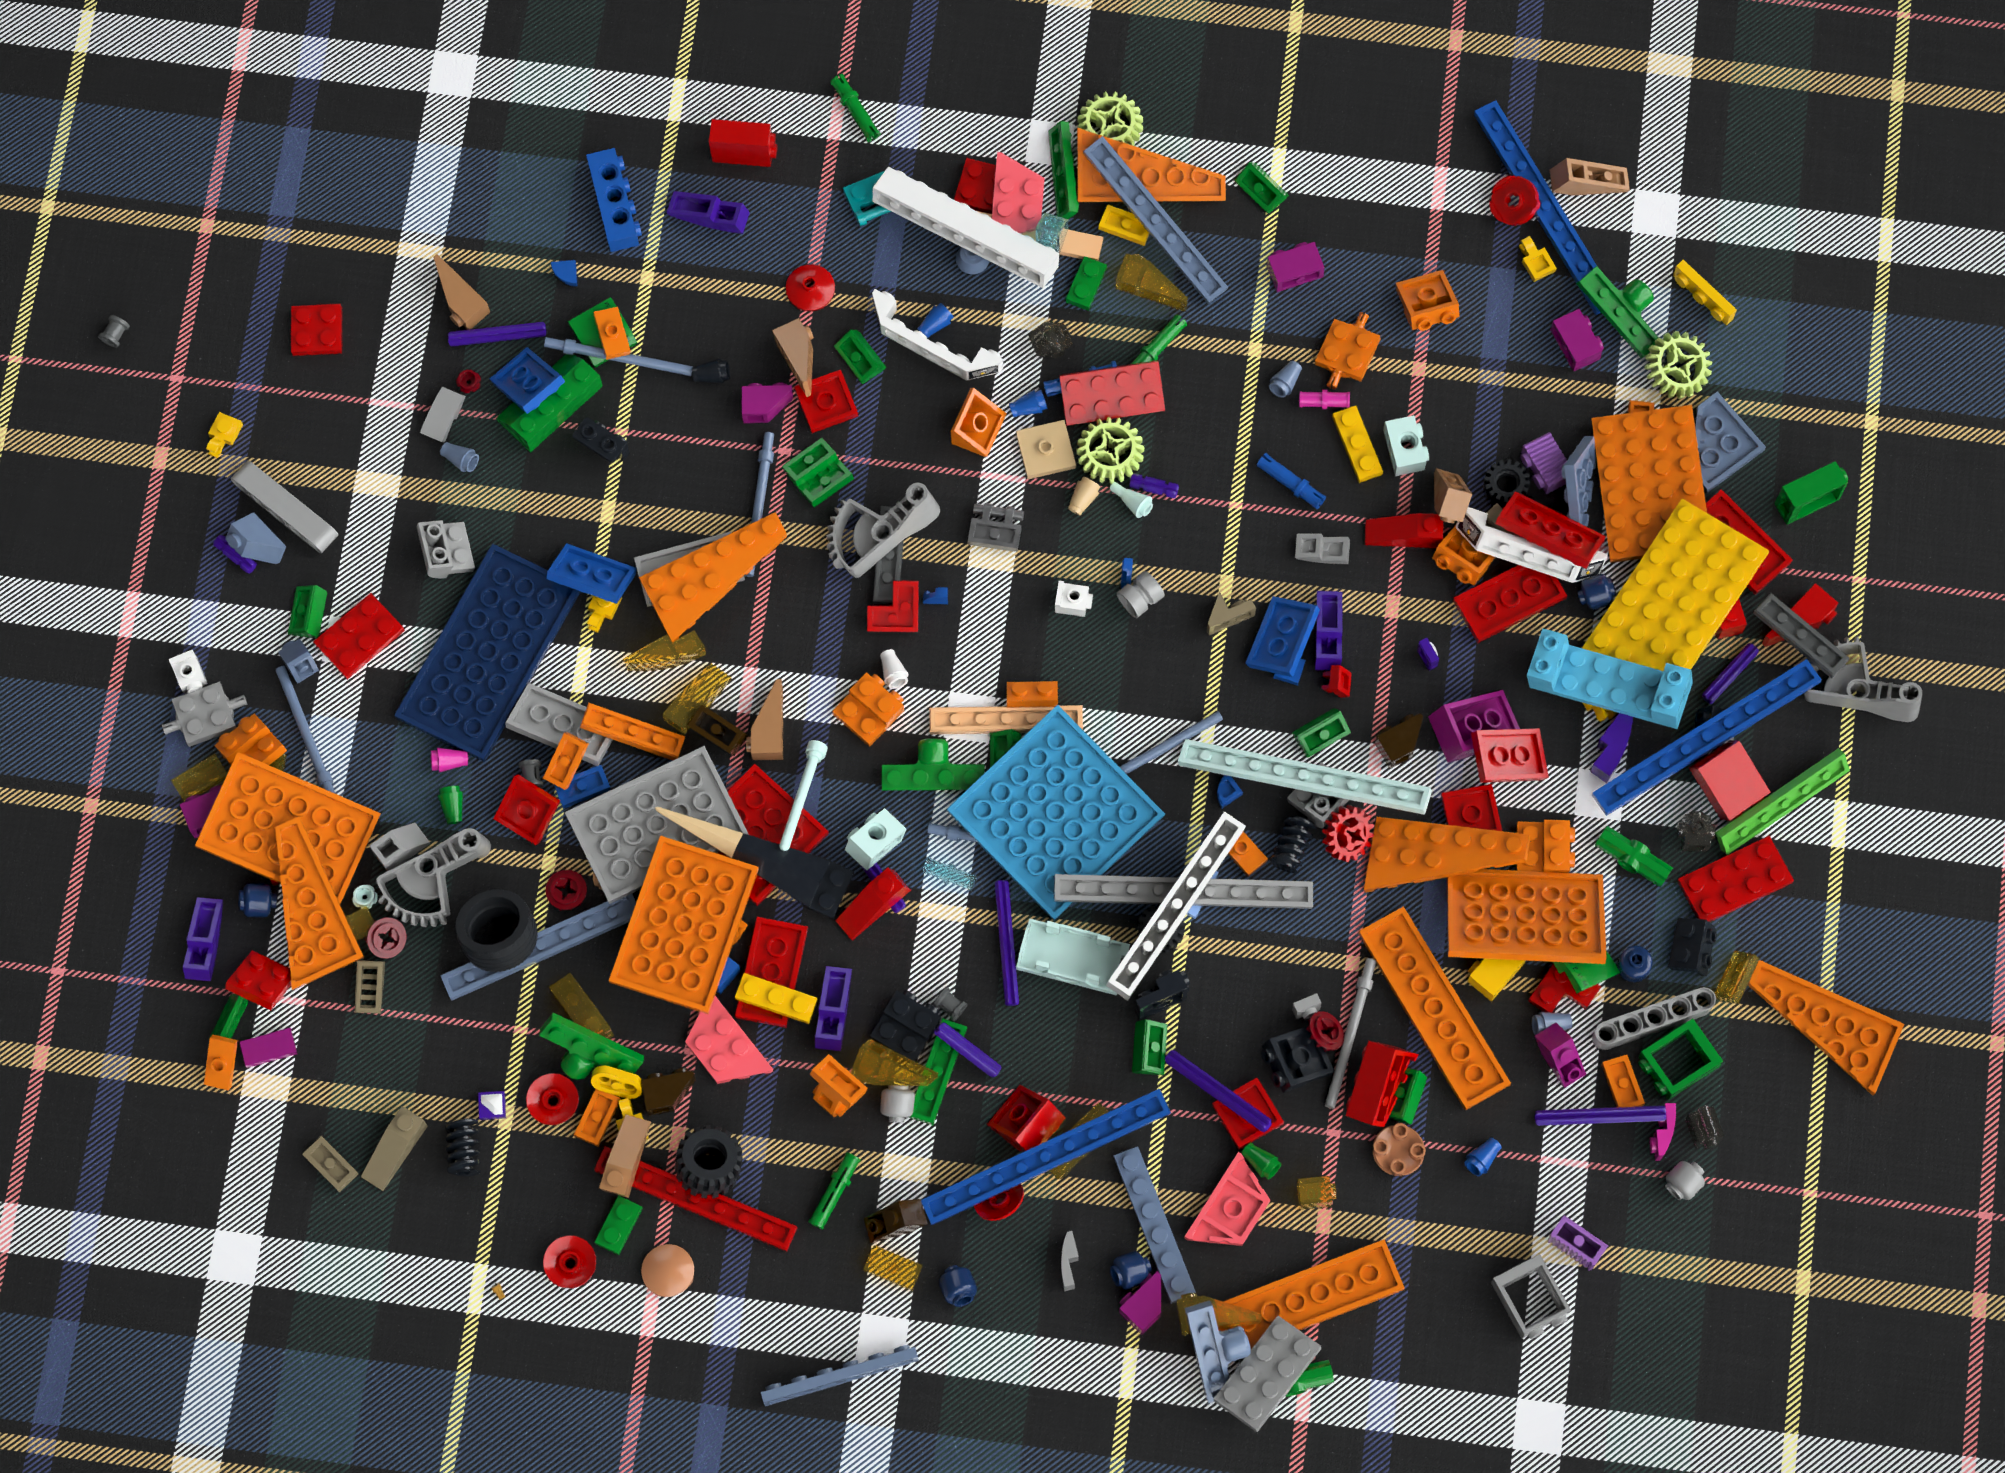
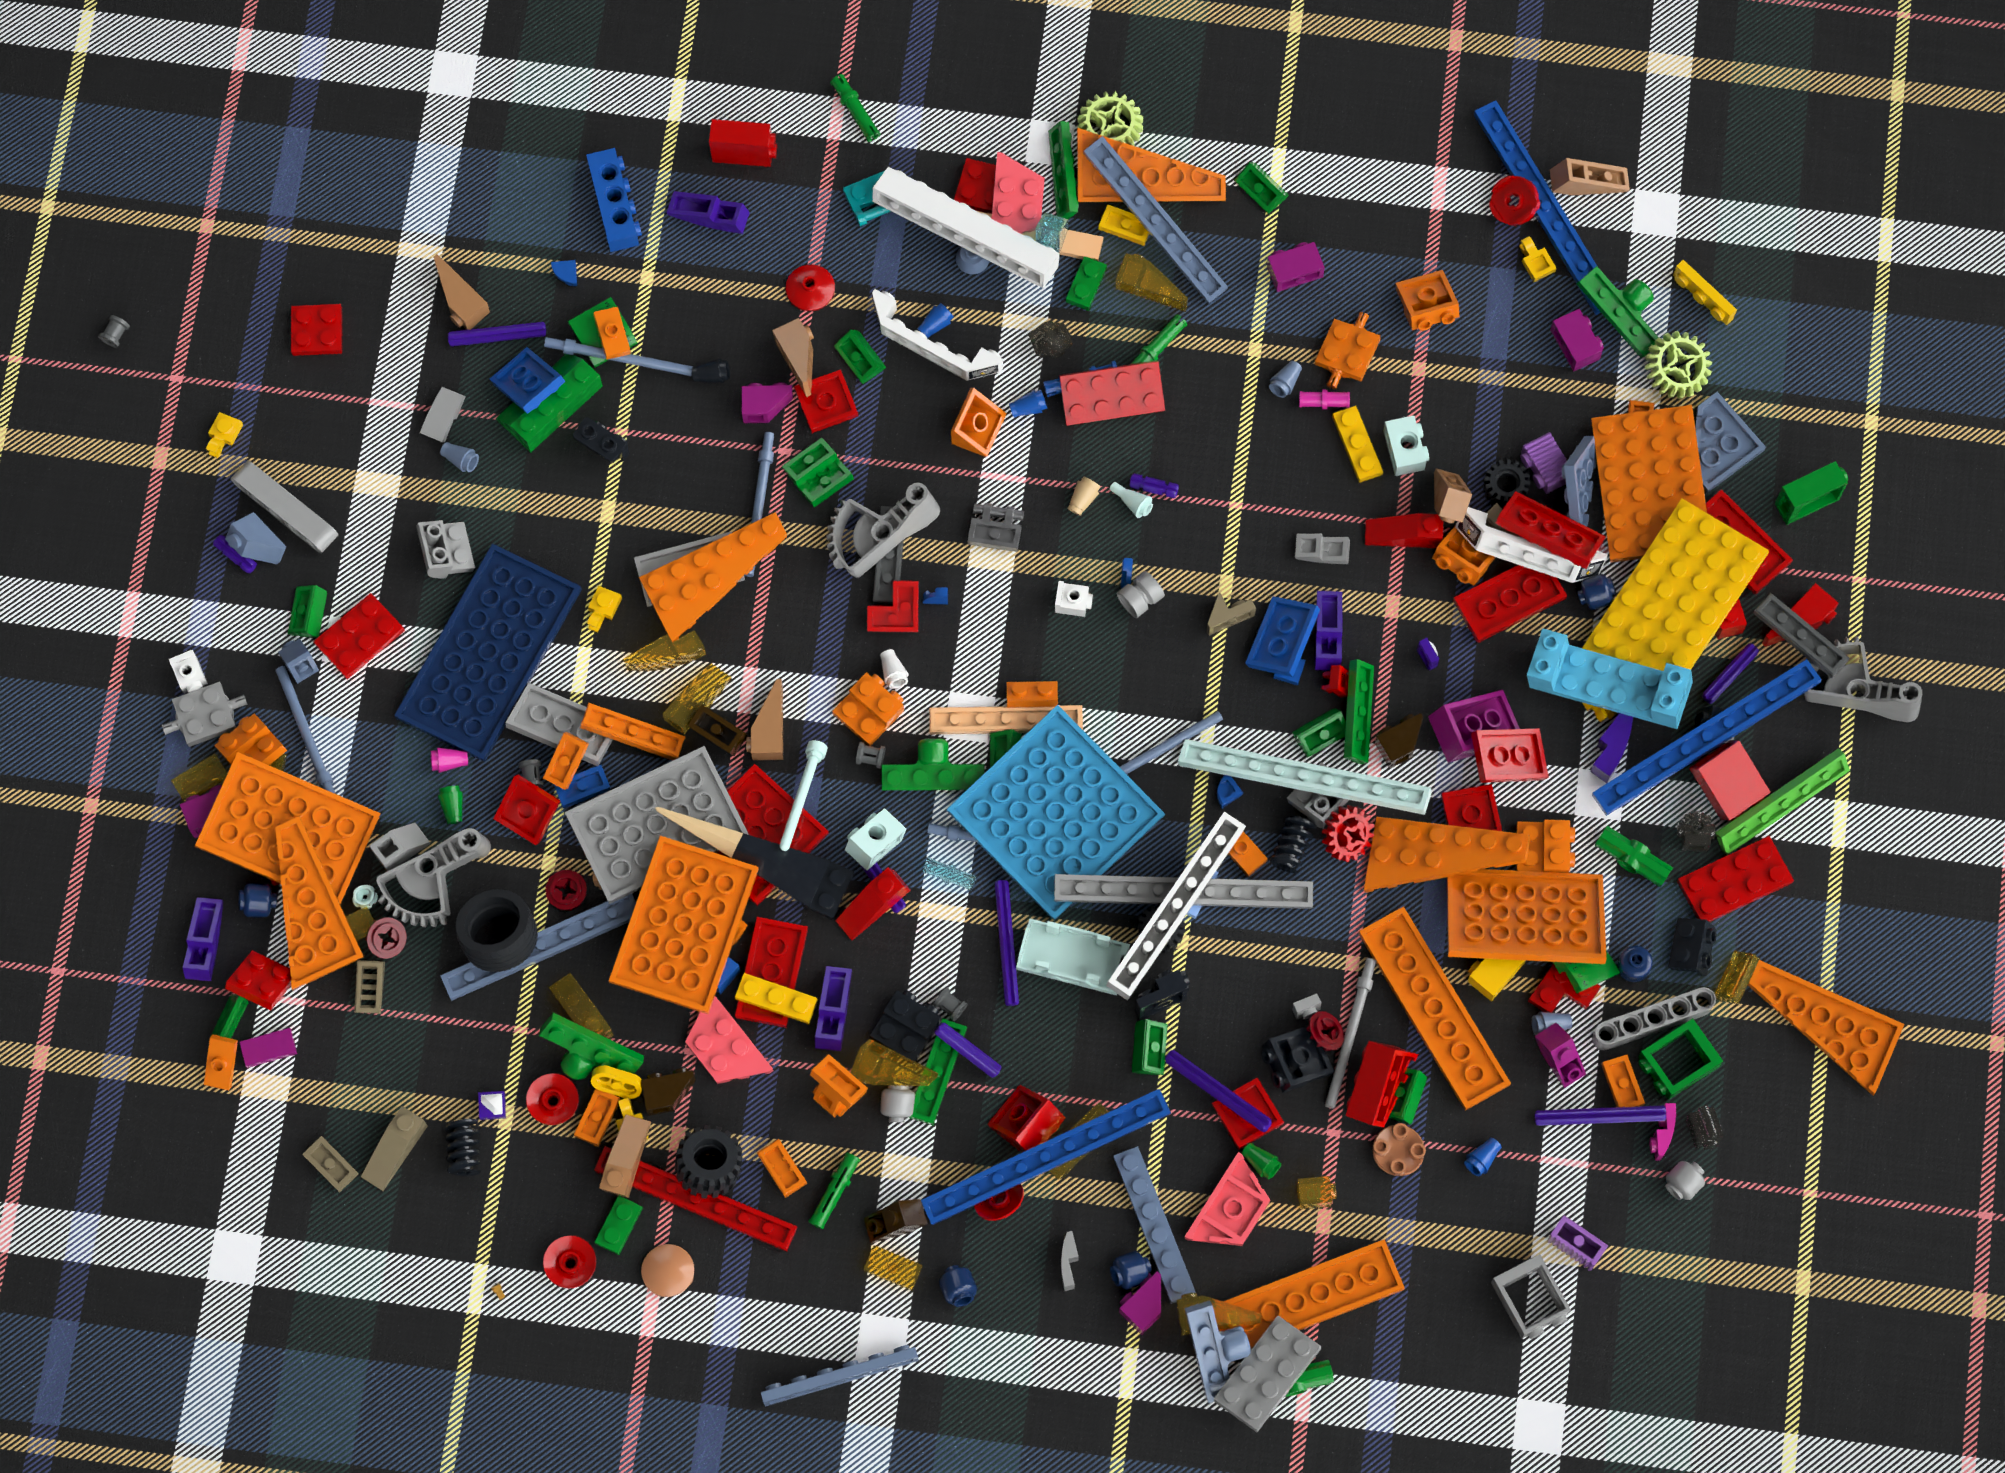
(467, 375): dark red plate -> none
(591, 573): blue plate -> none
(782, 1168): none -> orange plate
(862, 758): none -> dark grey bush
(1046, 449): tan plate -> none
(1128, 441): yellowish green gear -> none
(1300, 487): blue pin -> none
(1358, 711): none -> green plate

